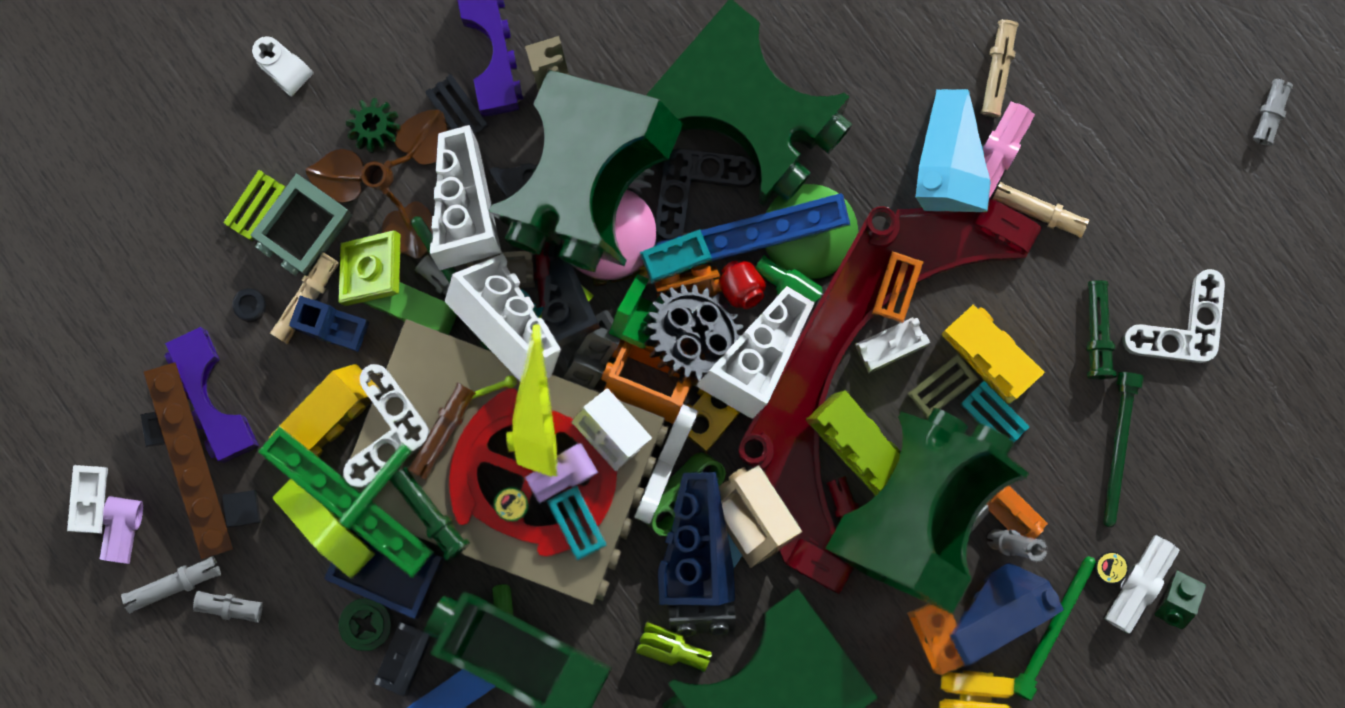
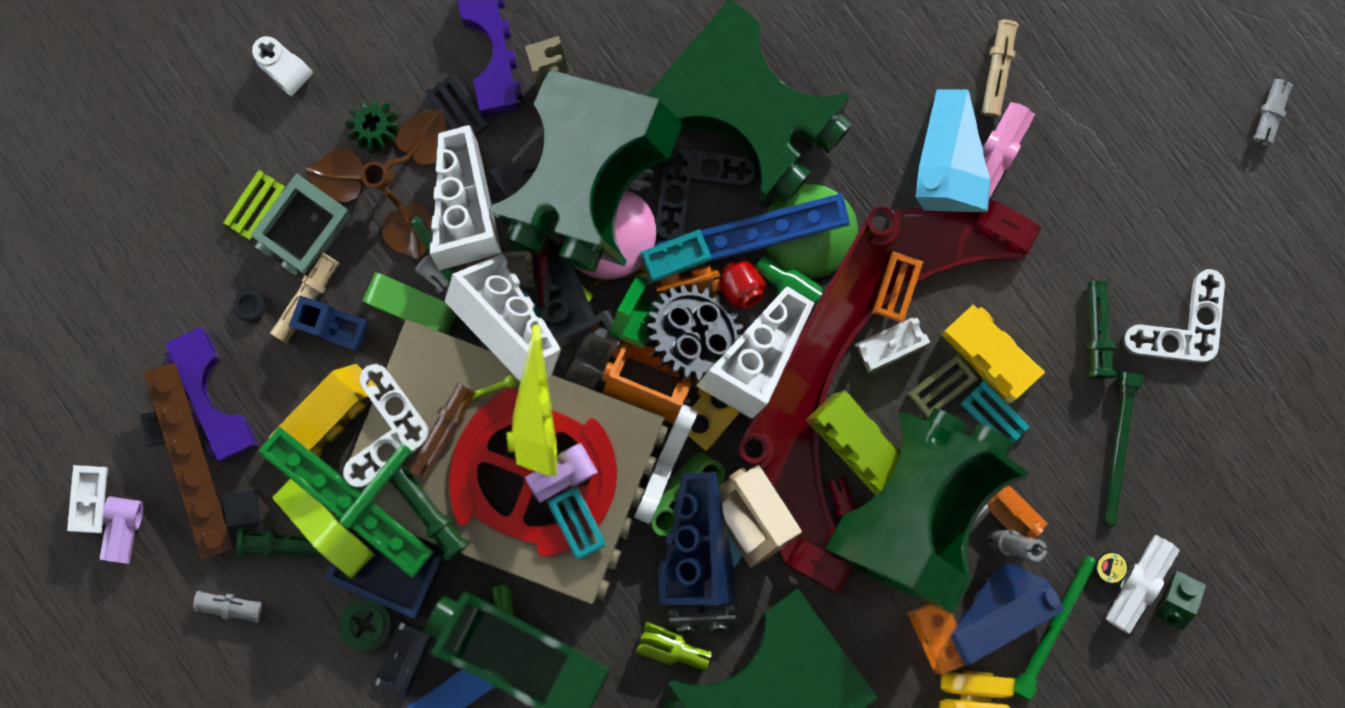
(184, 579): light grey pin -> none
(271, 543): none -> dark green pin
(369, 268): lime tile -> none
(511, 504): tile -> none
(611, 429): white hinge -> none
(1041, 210): tan pin -> none

